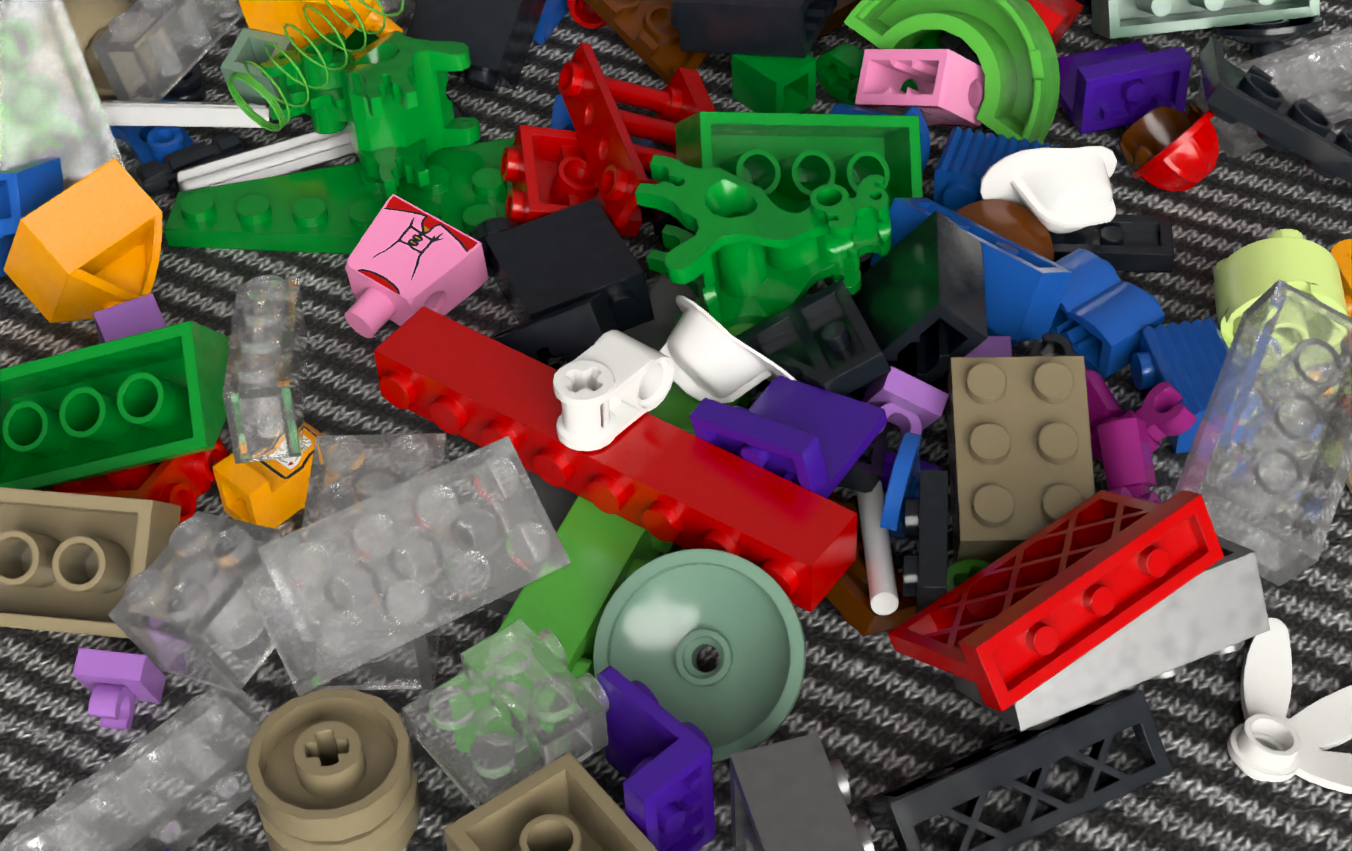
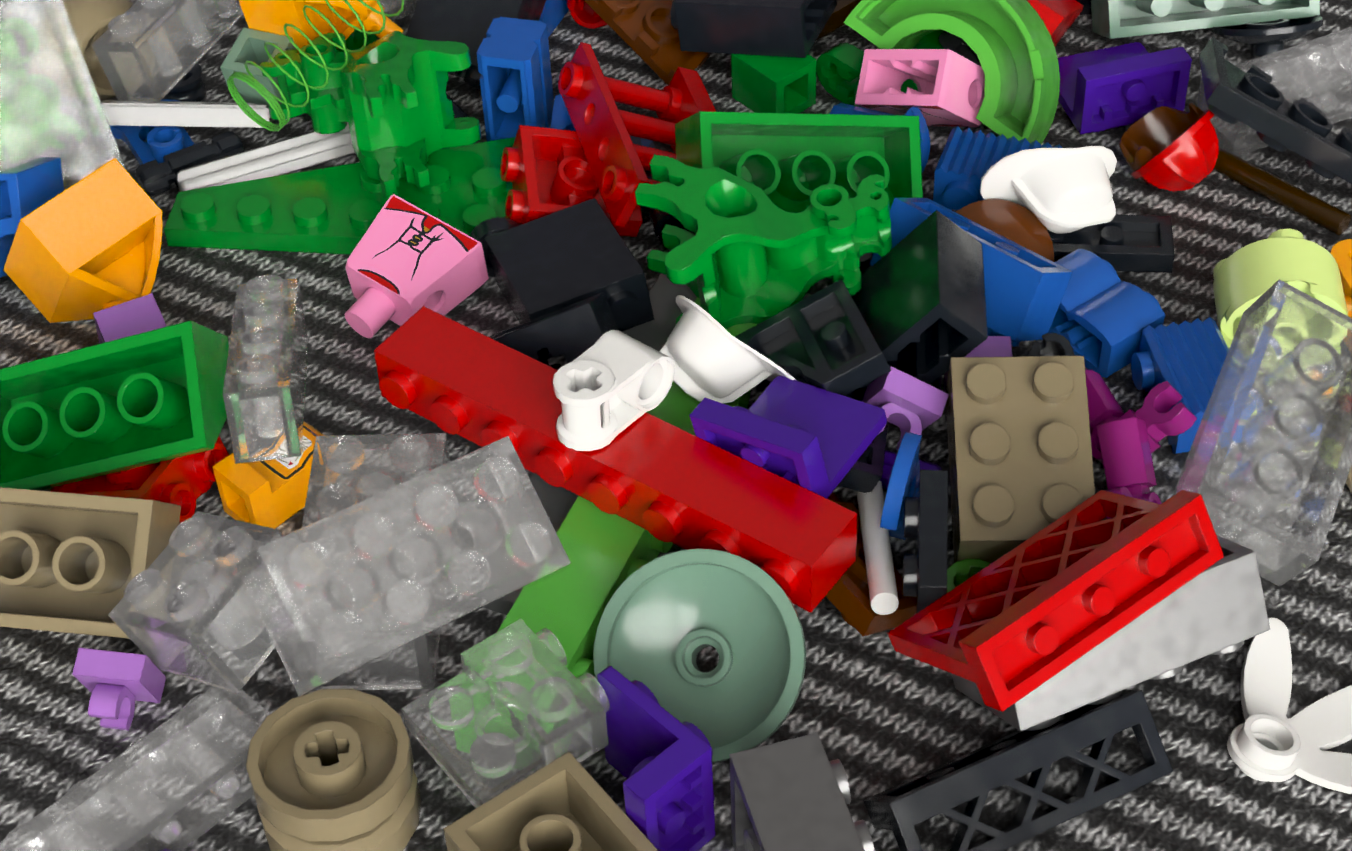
(515, 76): none -> blue brick
(1282, 192): none -> dark brown bar

